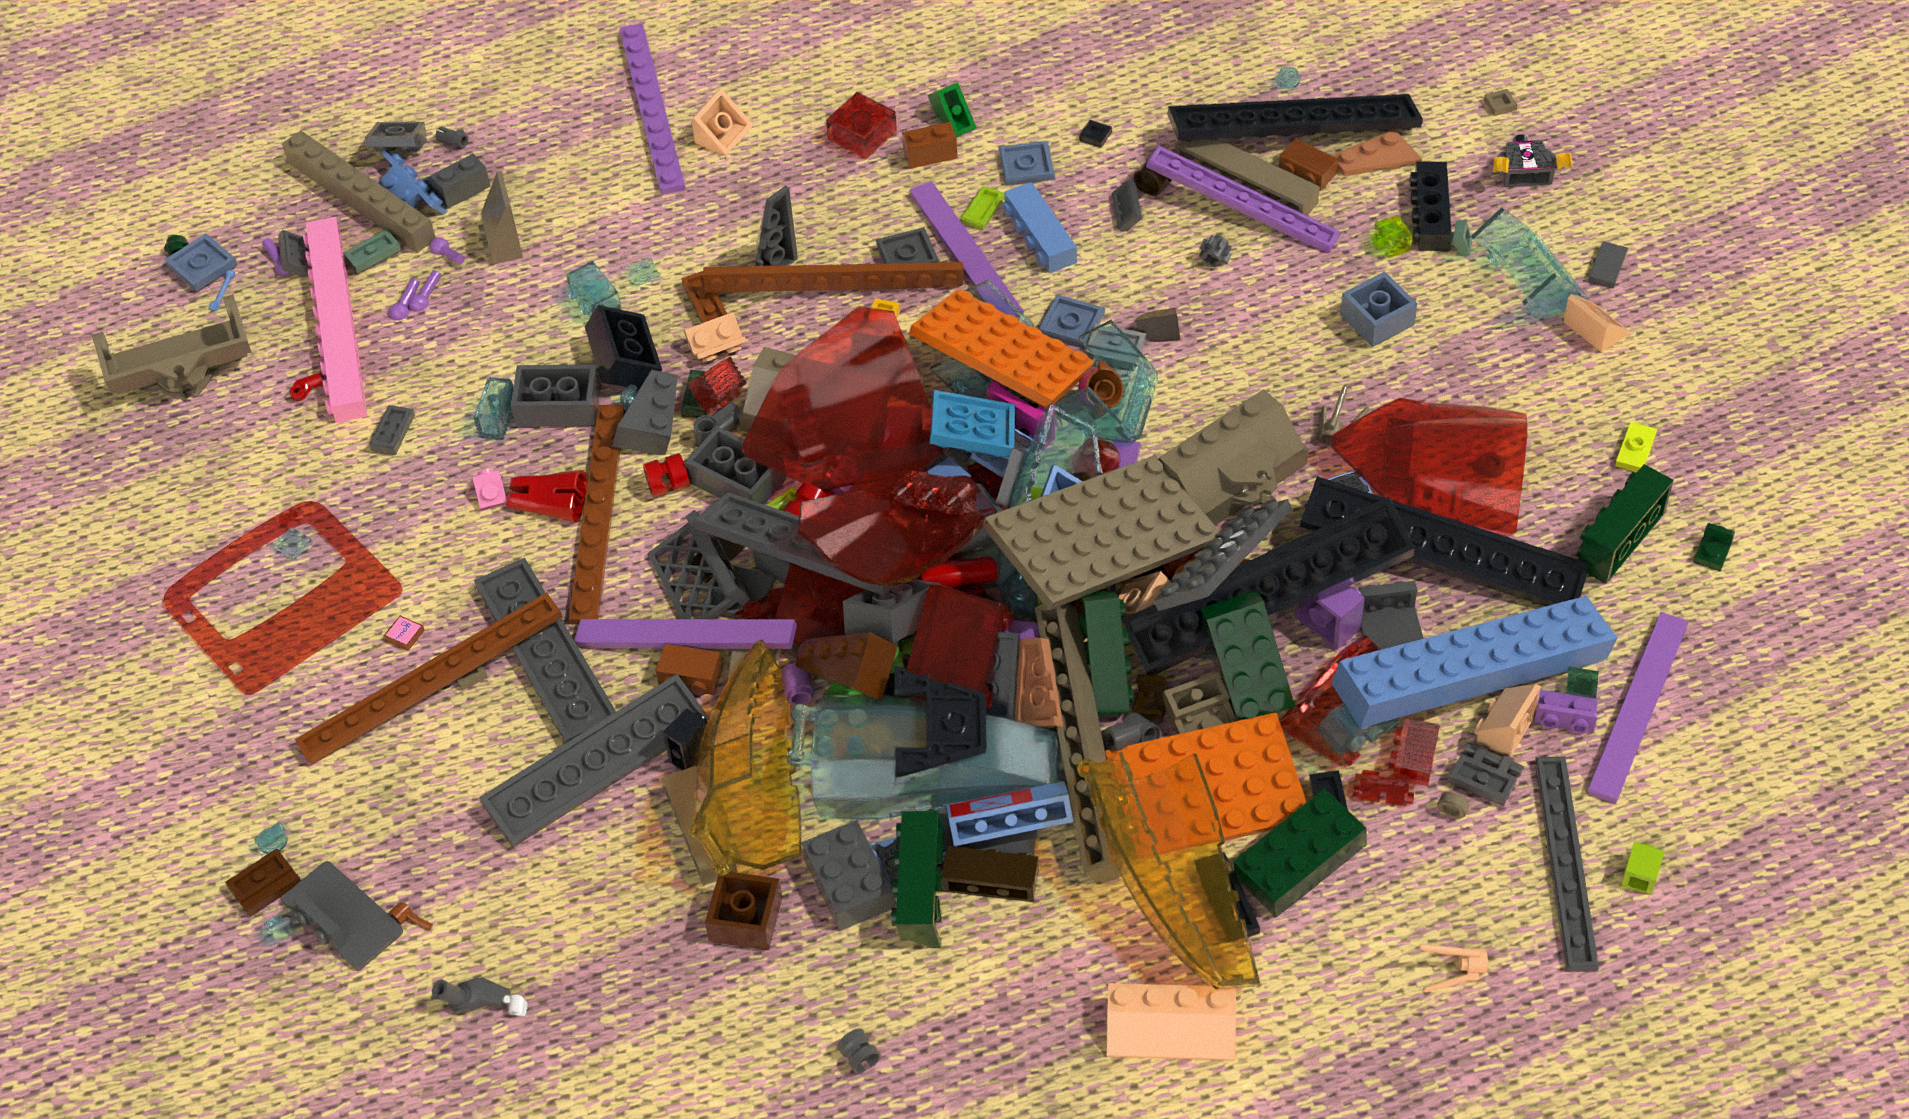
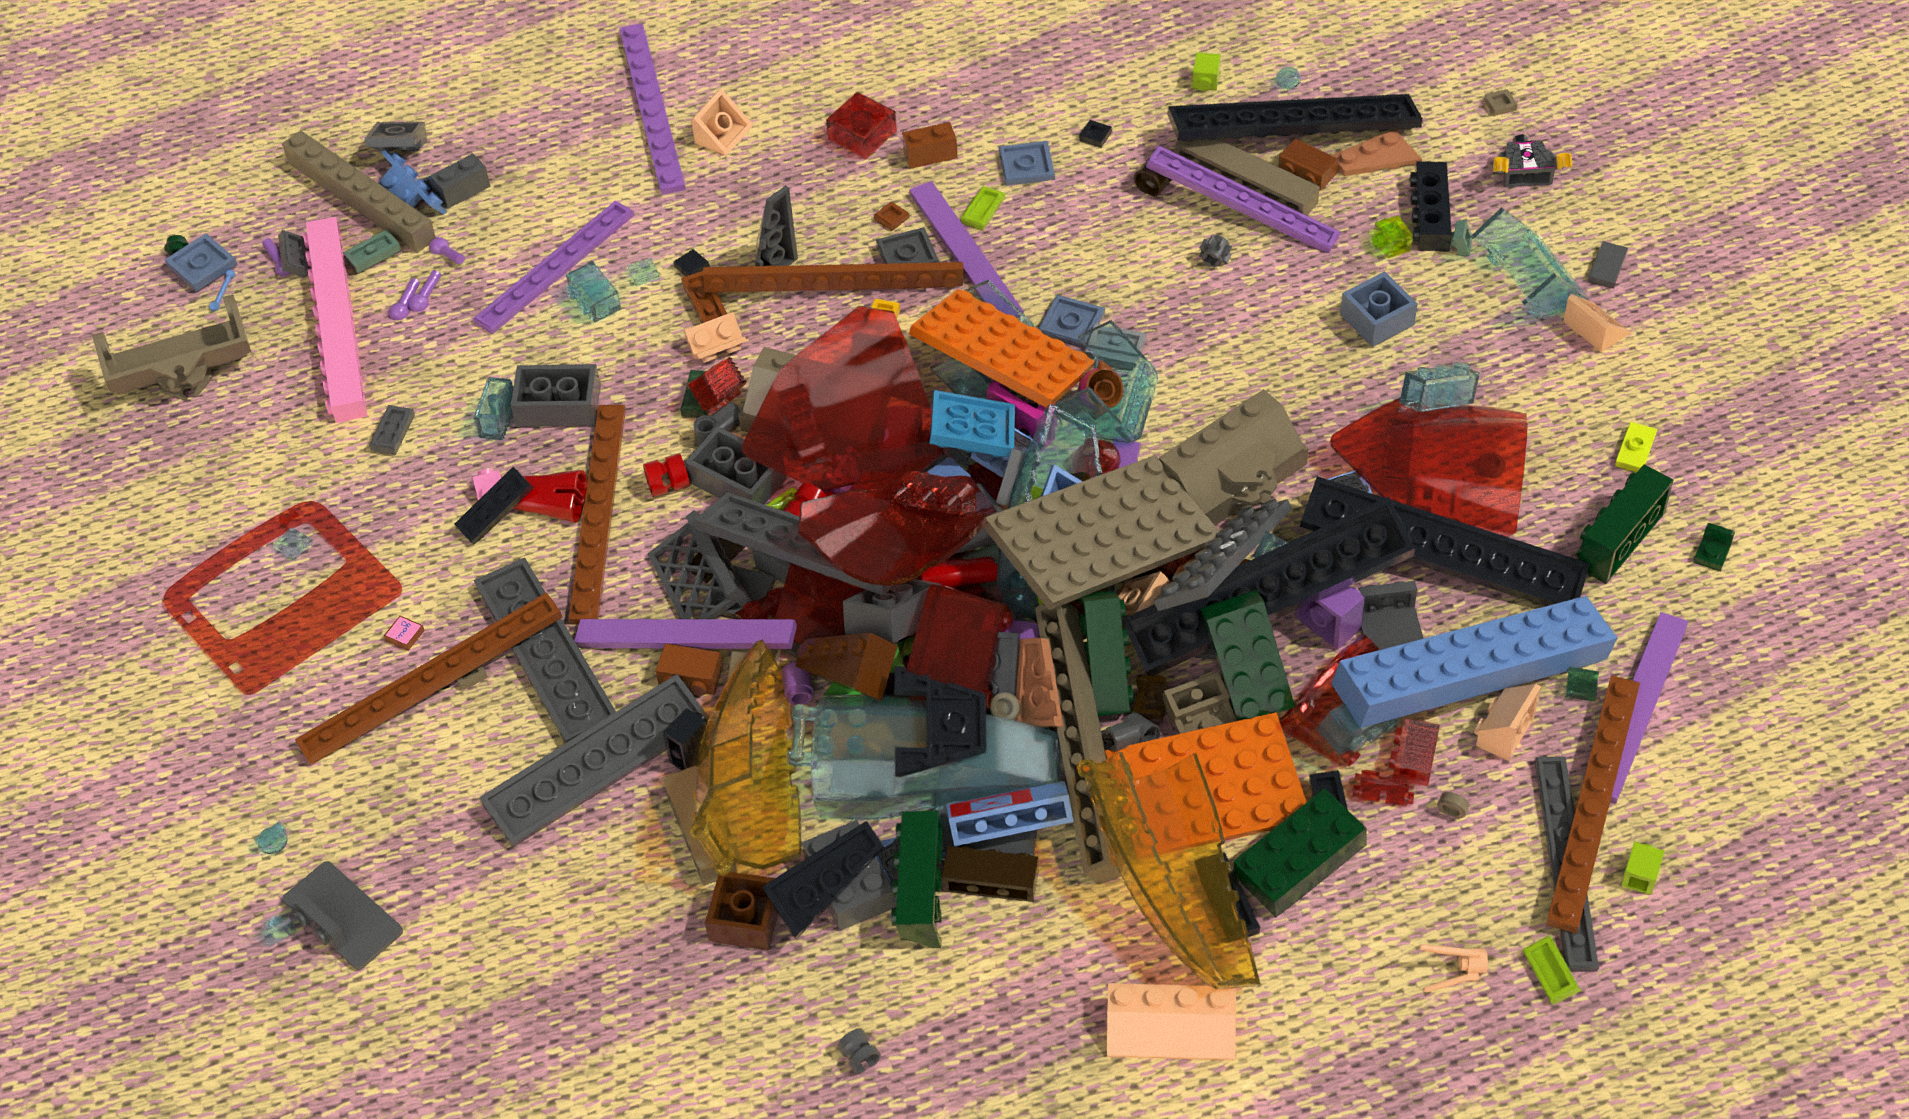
(263, 882): reddish brown plate -> none
(303, 386): red arm -> none
(402, 912): dark orange hand -> none
(452, 137): dark grey pin -> none
(476, 994): dark grey arm -> none
(494, 505): none -> black plate
(499, 224): dark tan slope -> none
(553, 267): none -> medium lavender tile
(621, 346): black brick -> none
(628, 396): clear light blue plate -> none
(650, 416): dark grey wedge -> none
(690, 263): none -> black tile
(817, 881): none -> black wing
(891, 216): none -> dark orange tile
(952, 107): green slope -> none
(1005, 706): none -> dark tan tile
(1039, 227): medium blue brick -> none
(1126, 205): dark grey plate -> none
(1159, 325): dark brown brick -> none
(1206, 71): none -> lime brick
(1268, 543): none -> clear light blue tile
(1328, 428): dark tan plant -> none
(1439, 387): none -> clear light blue brick
(1483, 779): dark grey plate -> none
(1551, 970): none -> lime tile
(1566, 711): medium lavender bracket -> none
(1593, 805): none -> dark orange plate

